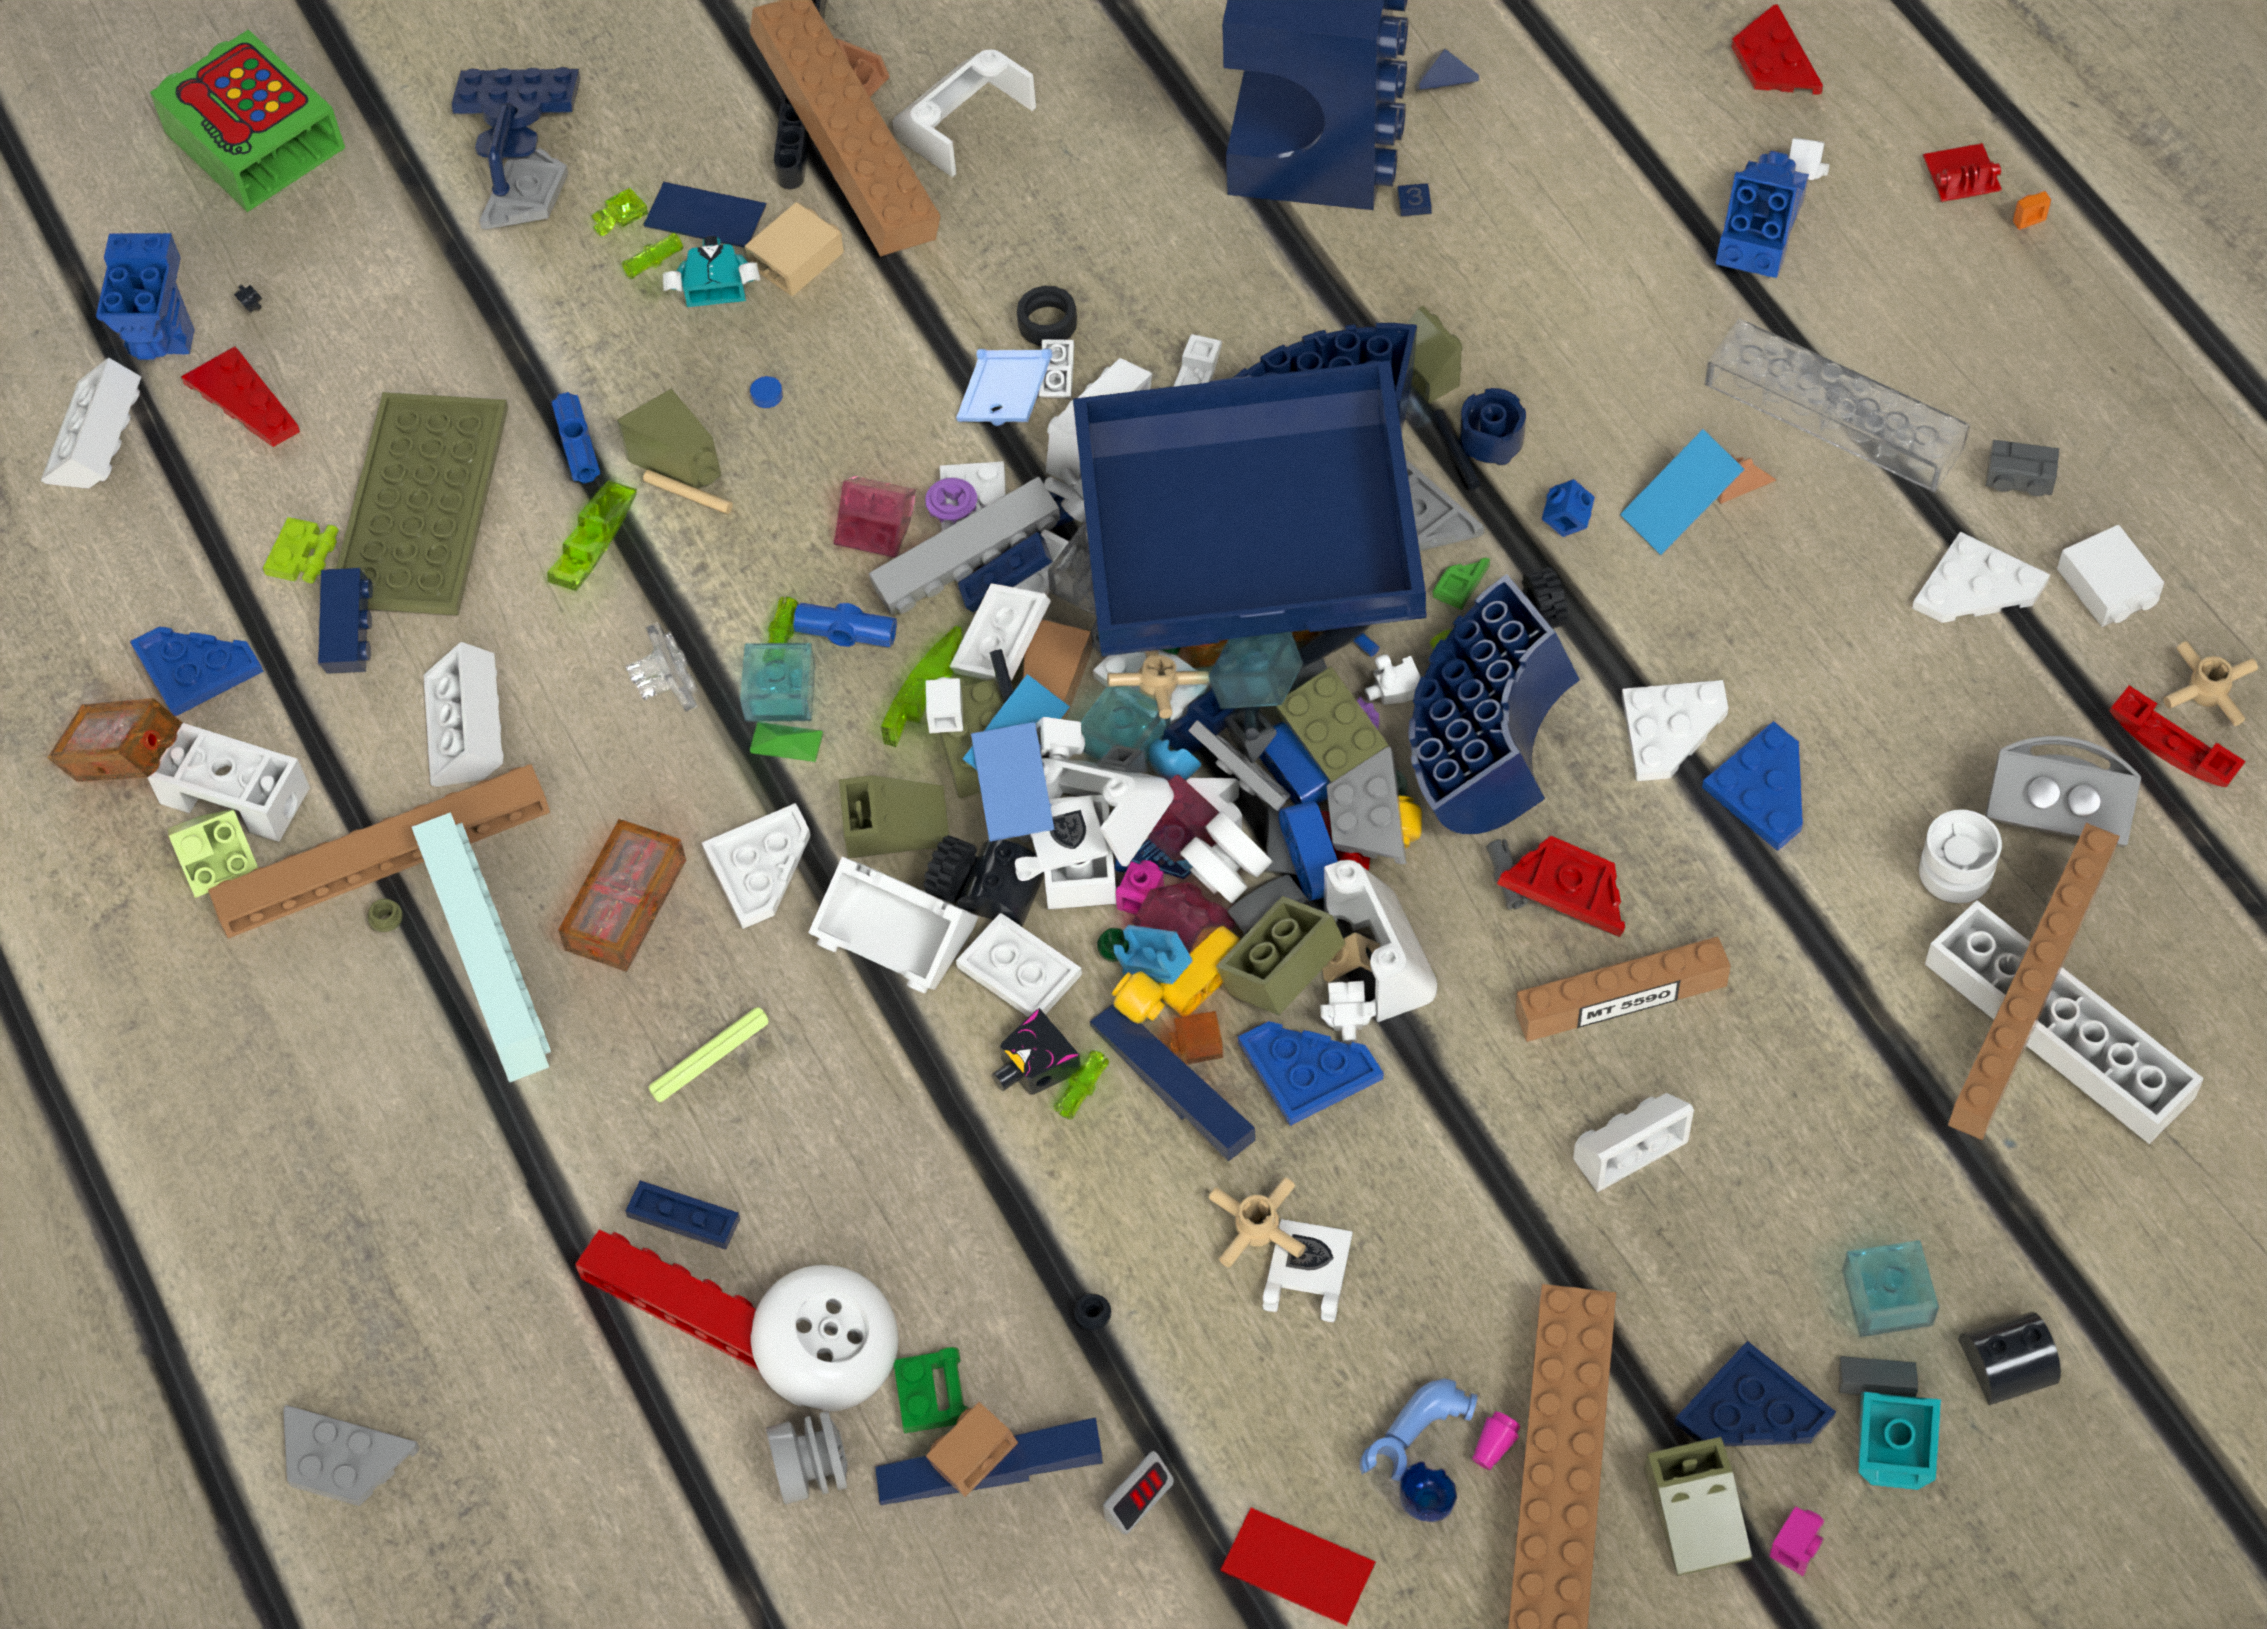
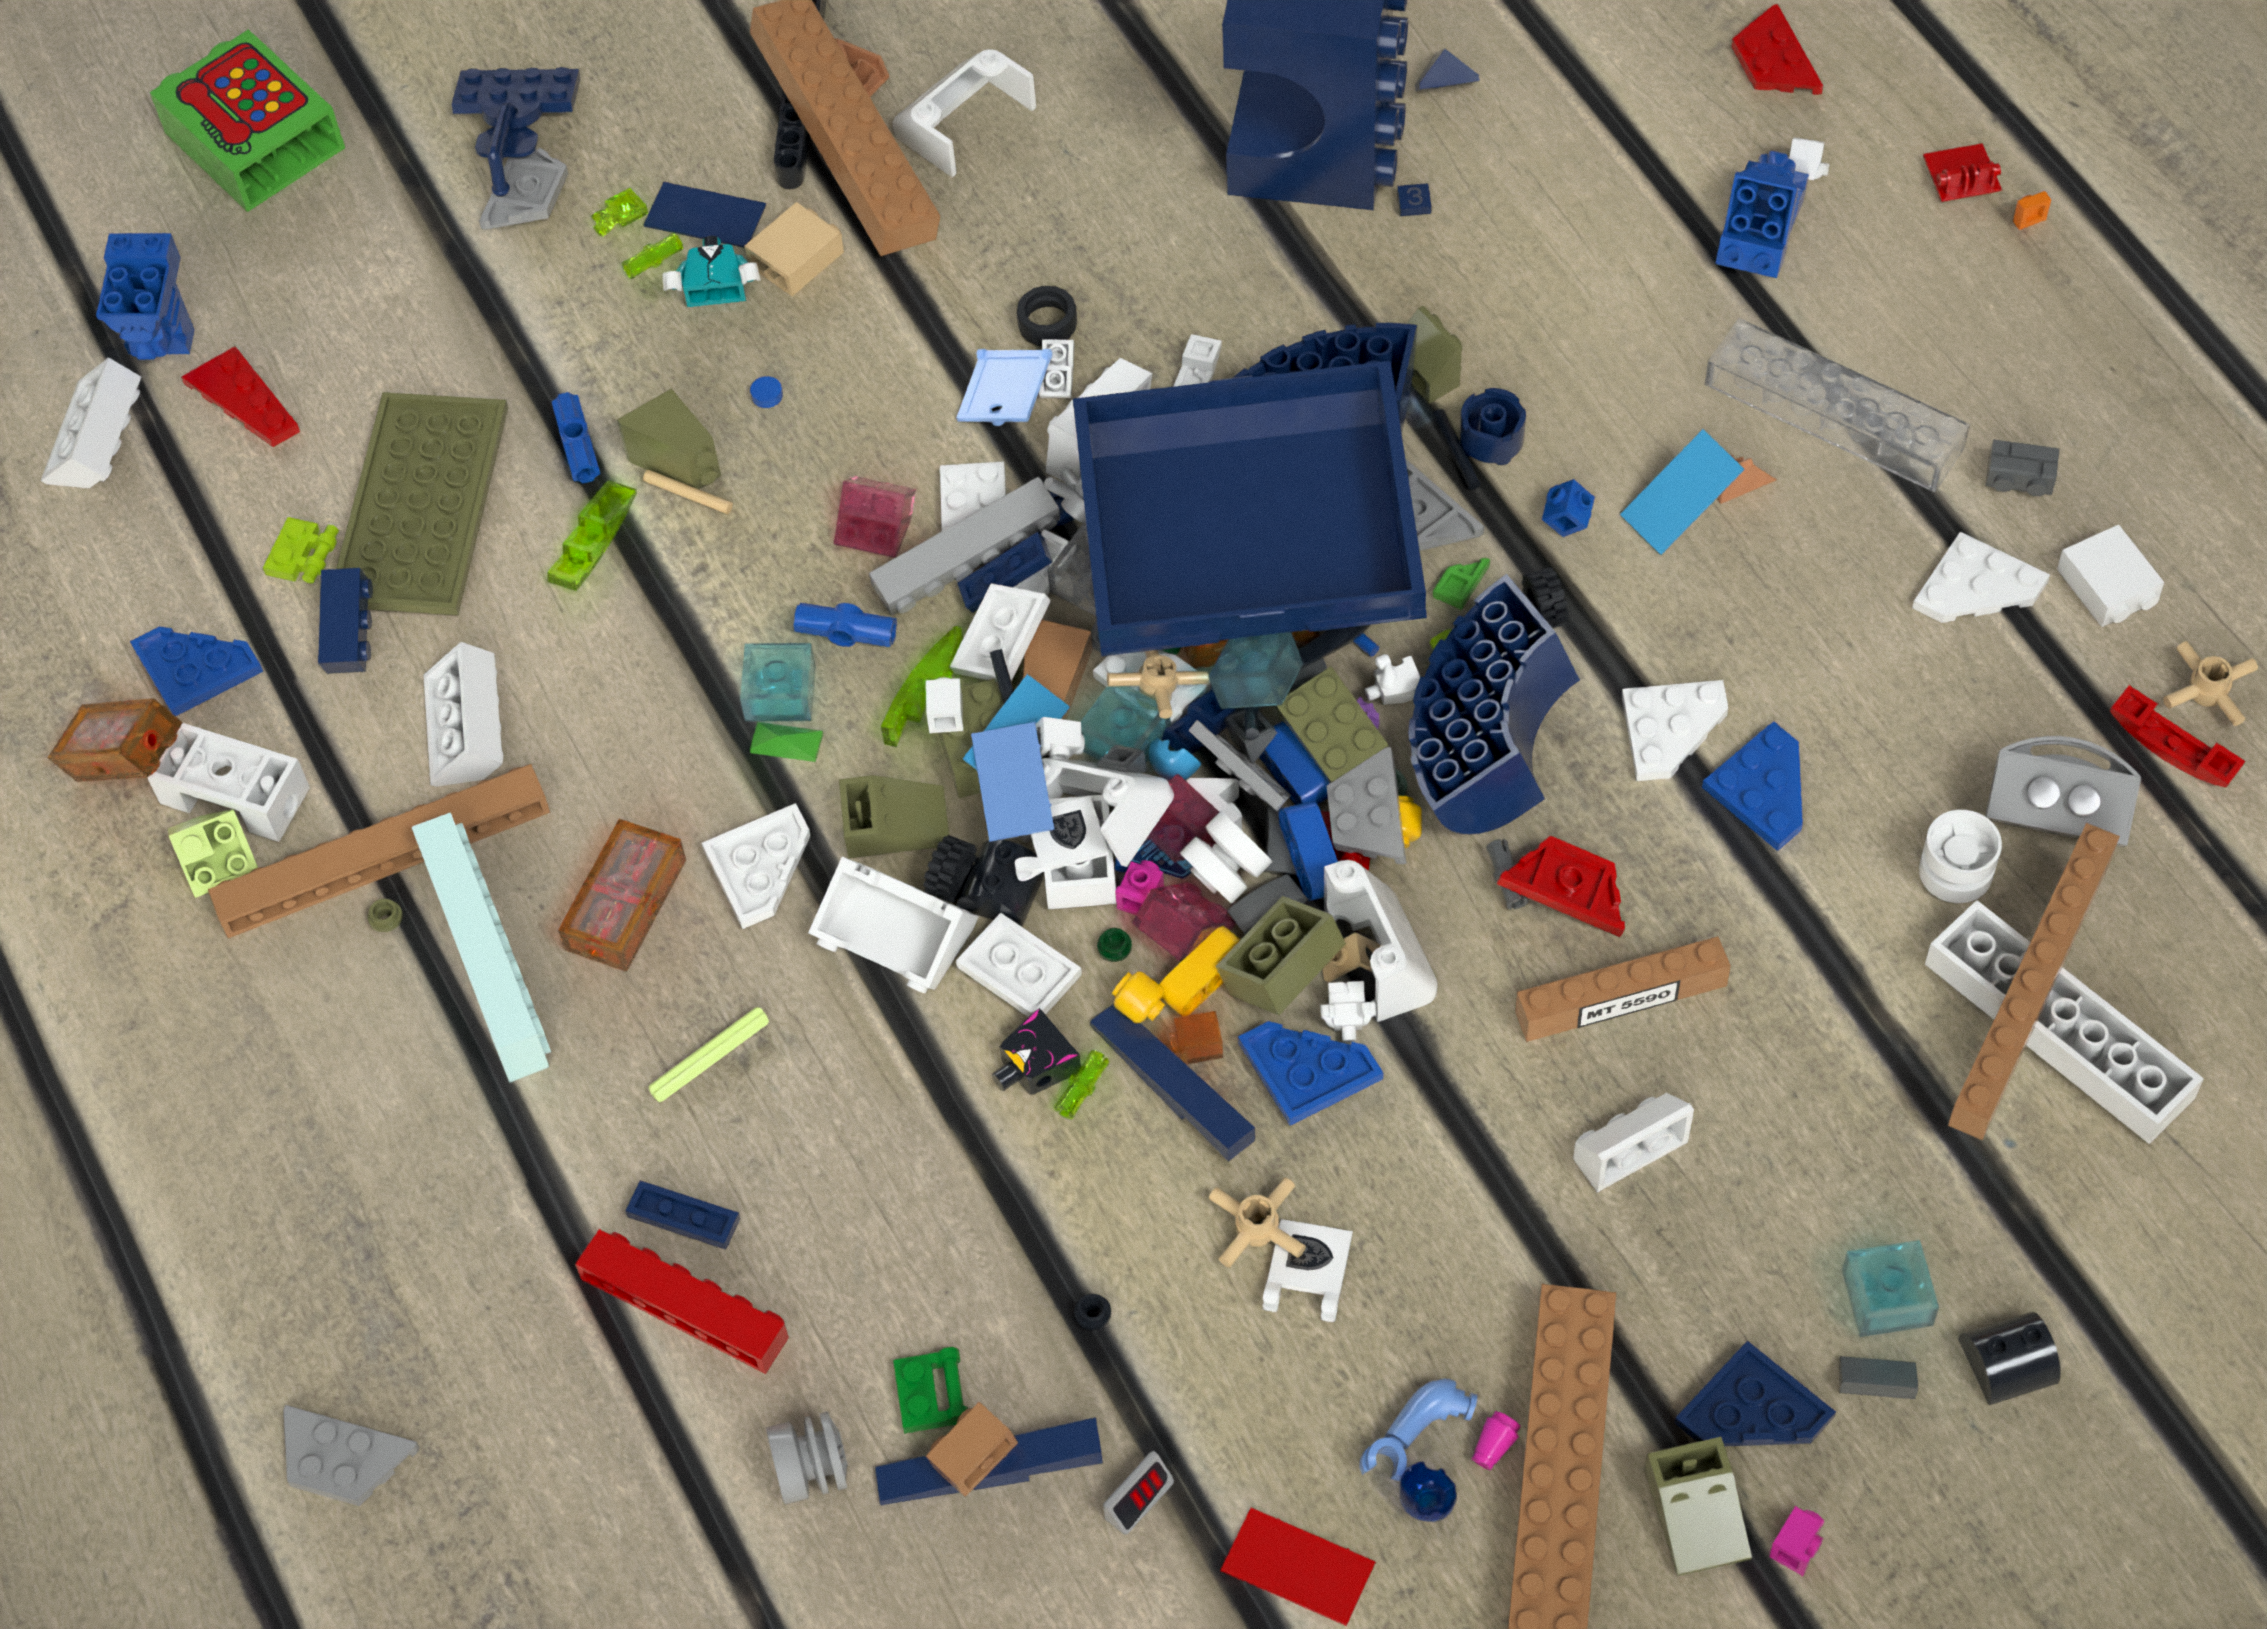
(248, 297): black plate -> none
(663, 670): clear plate -> none
(782, 624): clear neon green pin -> none
(790, 1357): white brick -> none
(954, 489): medium lavender gear -> none
(1153, 952): dark azure hinge -> none
(1898, 1440): teal slope -> none

